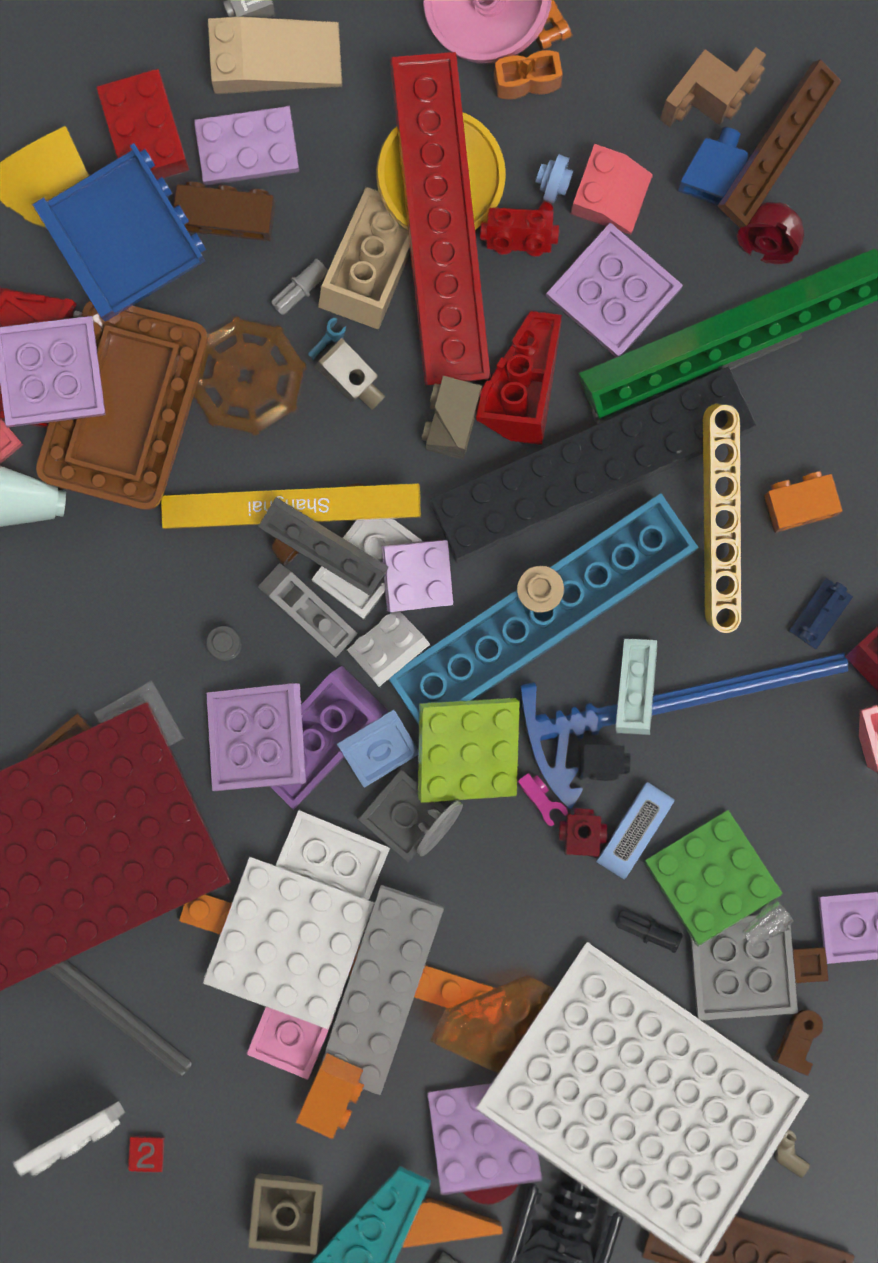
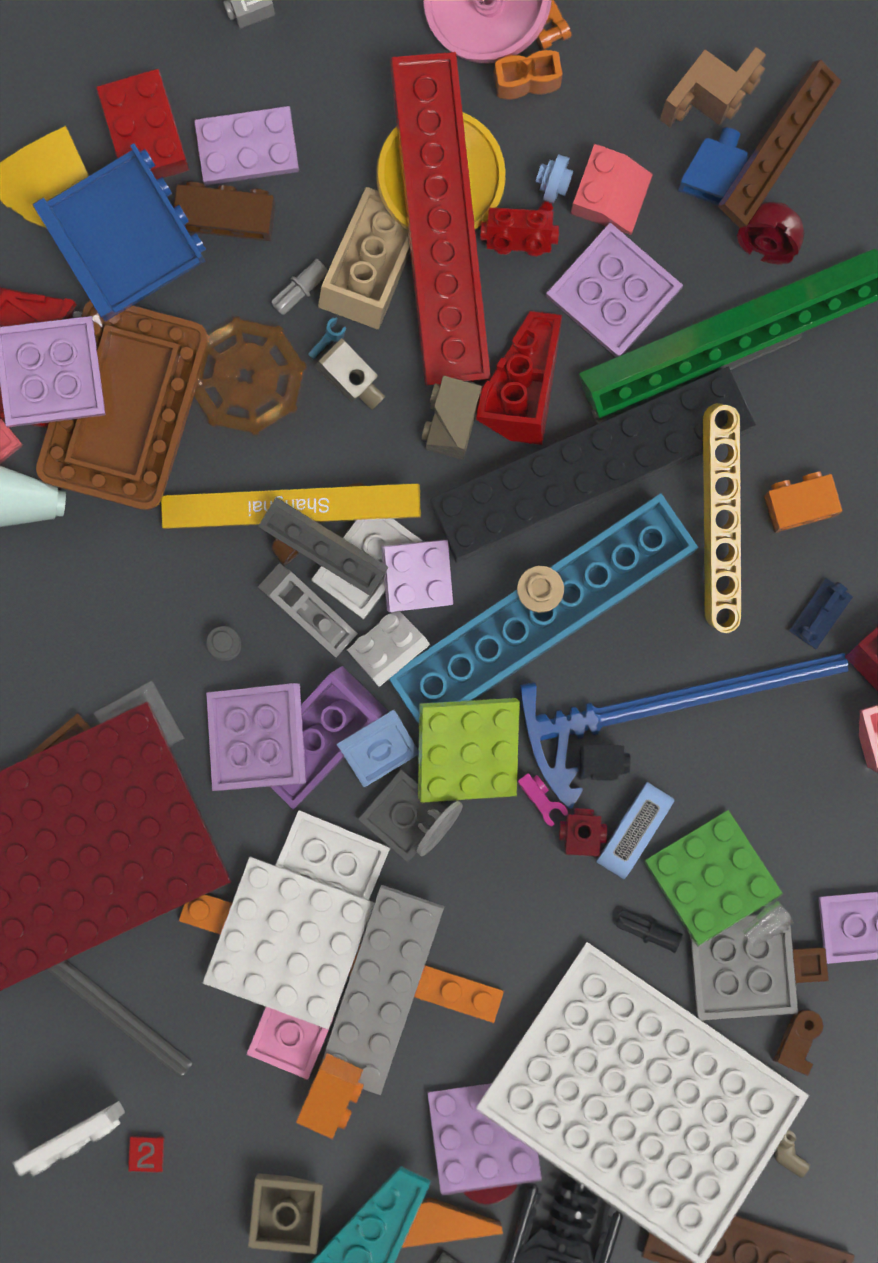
(273, 54): tan slope -> none
(493, 1022): clear orange plate -> none
(636, 686): light aqua plate -> none

